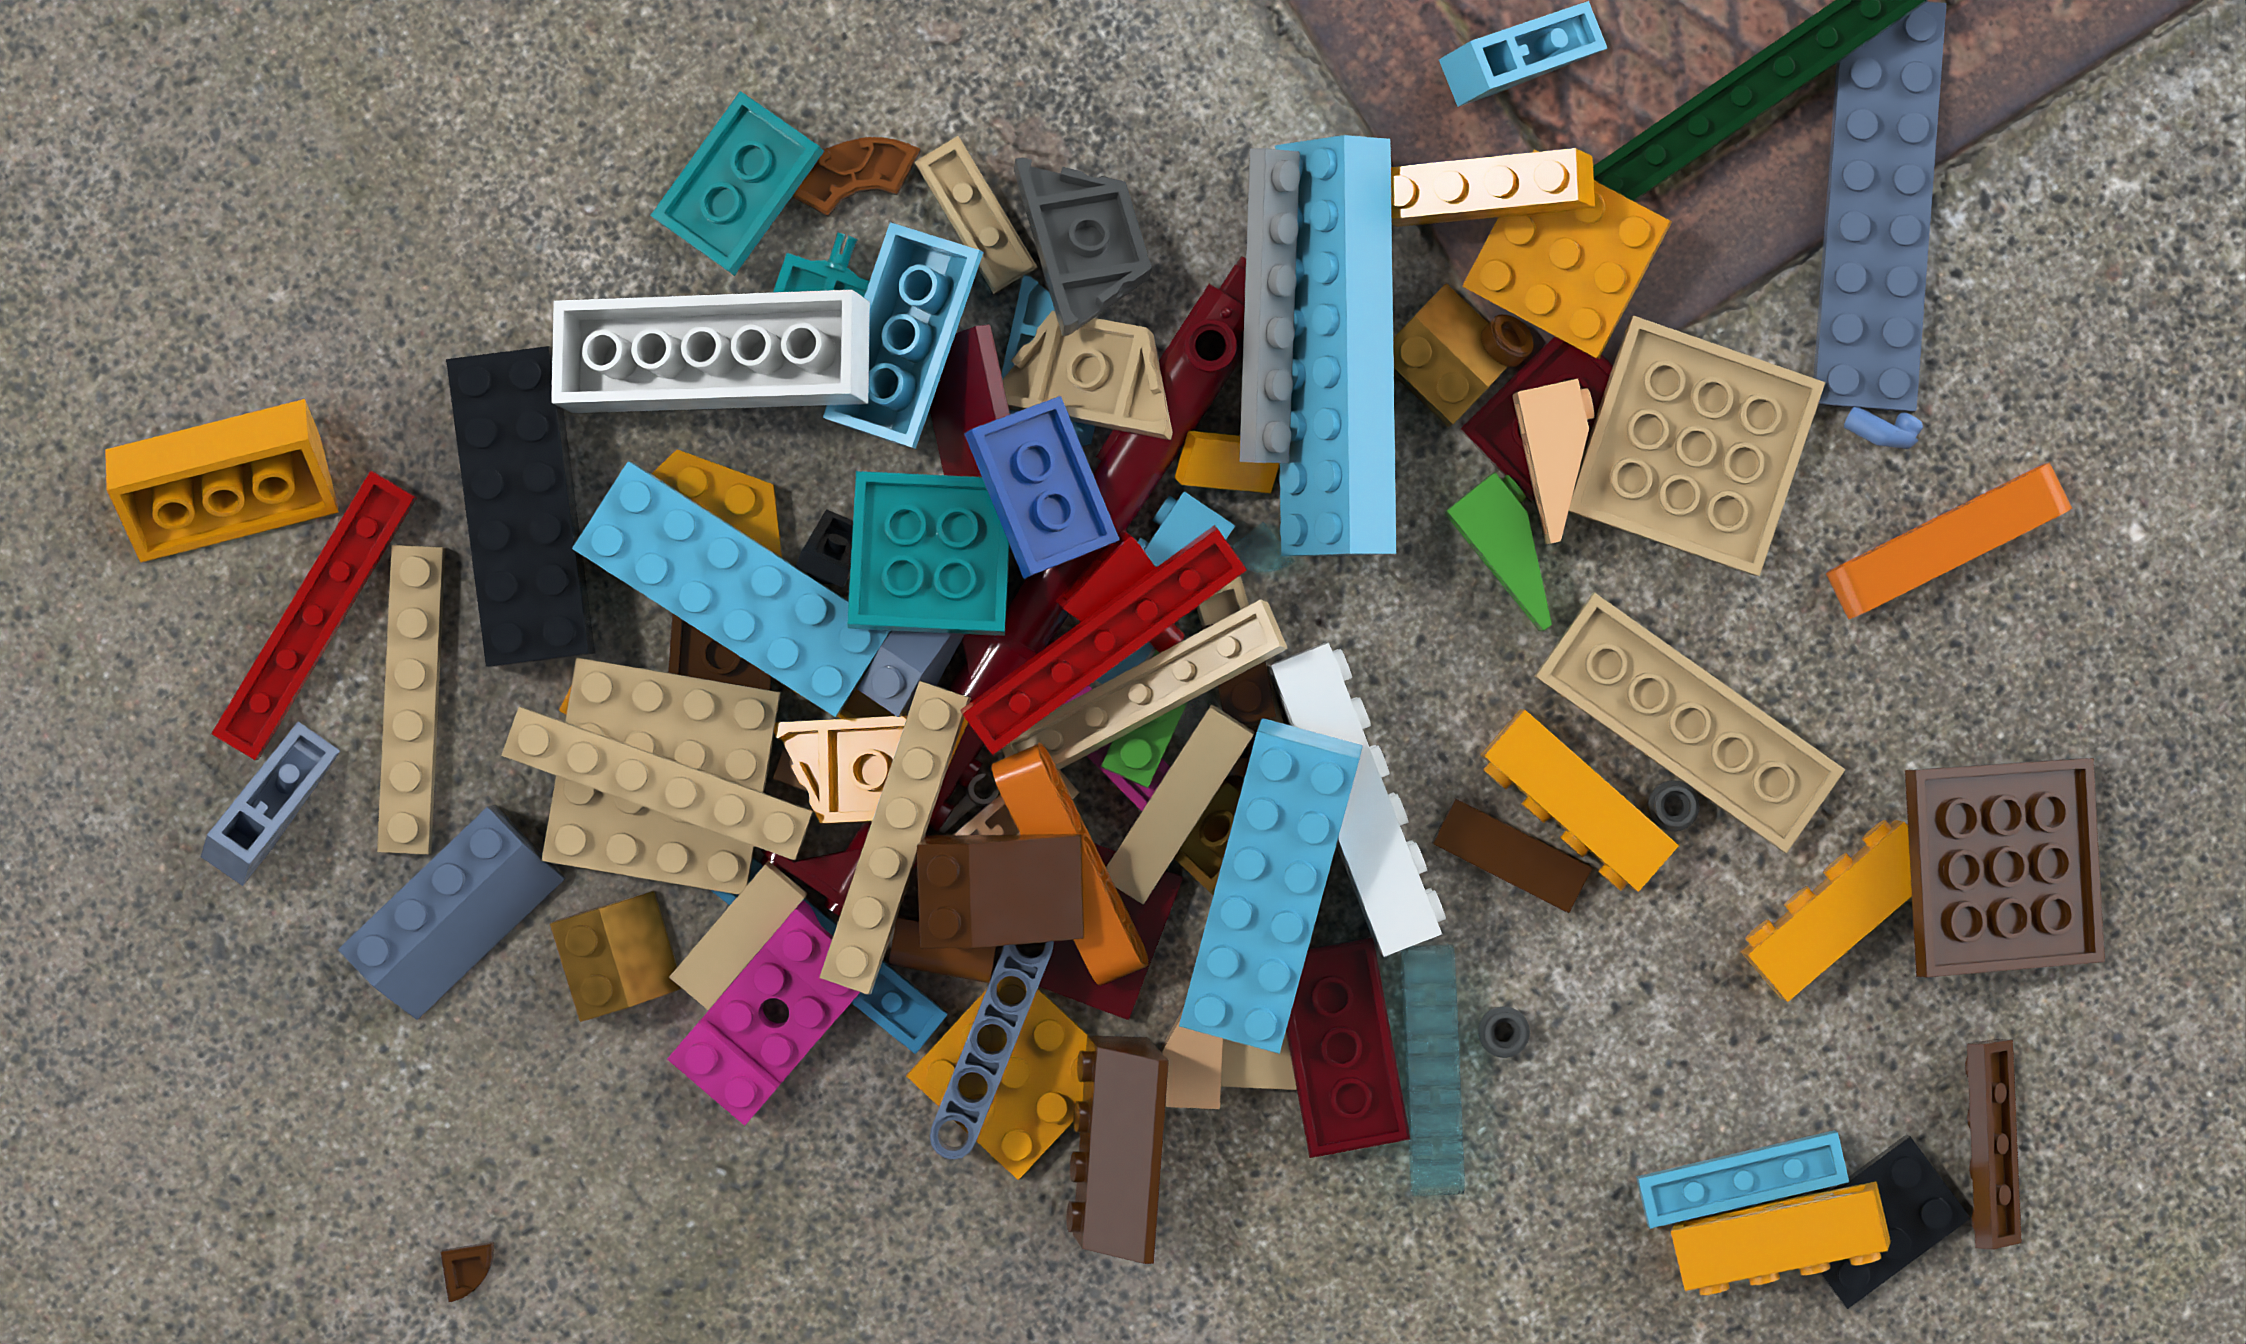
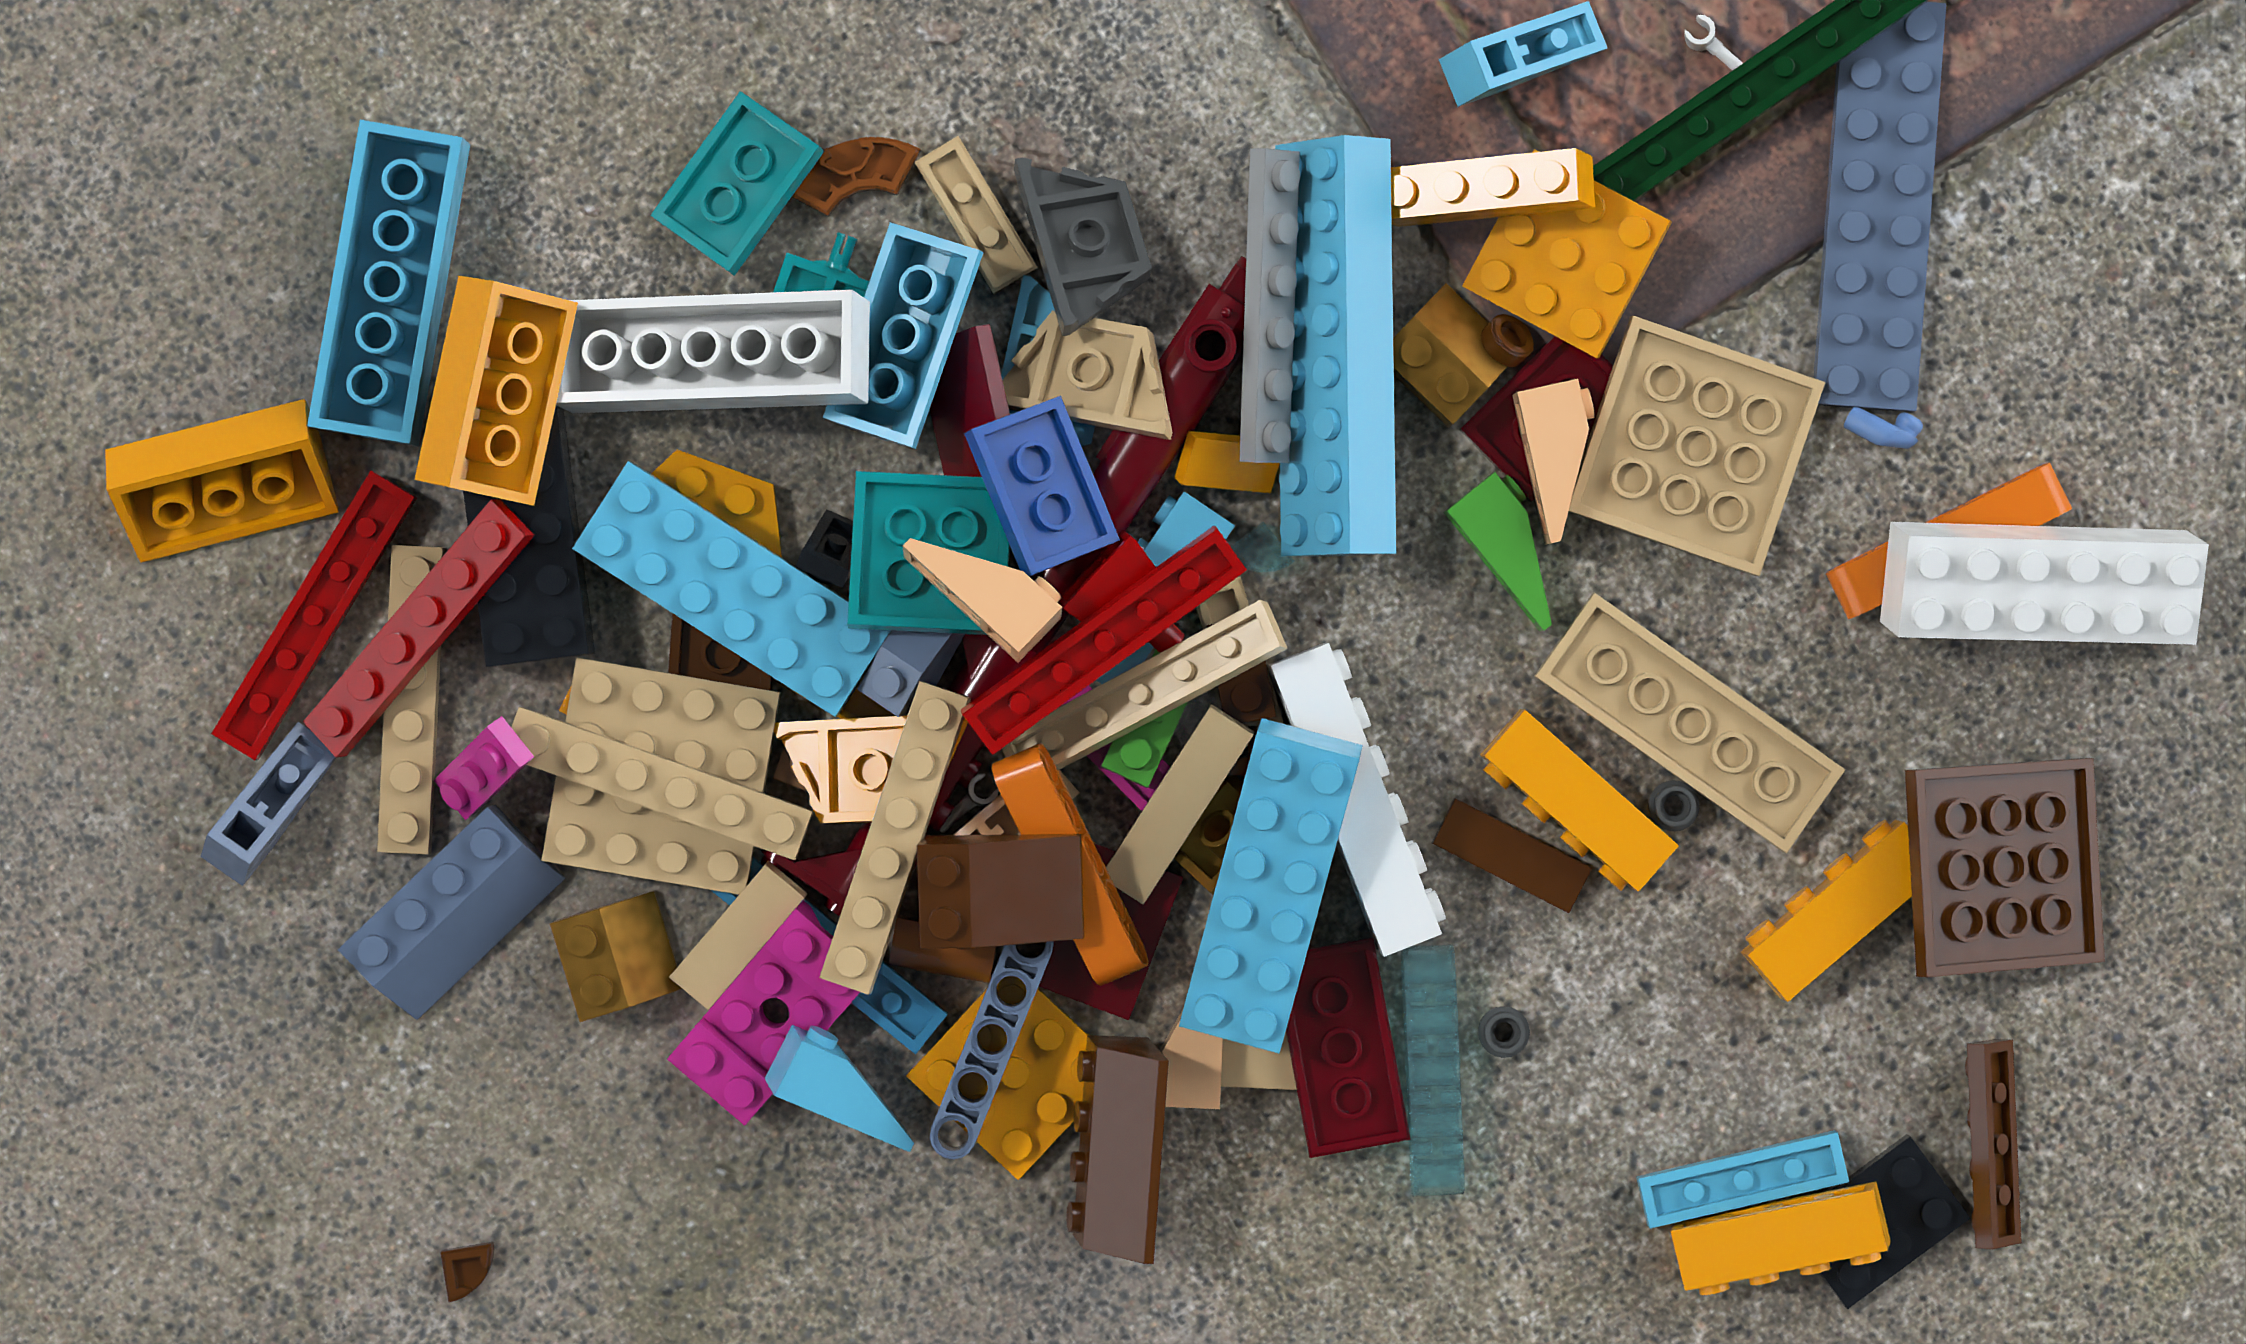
(389, 283): none -> medium azure brick
(418, 628): none -> red plate
(483, 768): none -> dark pink plate
(496, 390): none -> light orange slope
(822, 1079): none -> medium azure slope
(993, 596): none -> light nougat slope
(1711, 43): none -> white hand
(2043, 583): none -> white brick

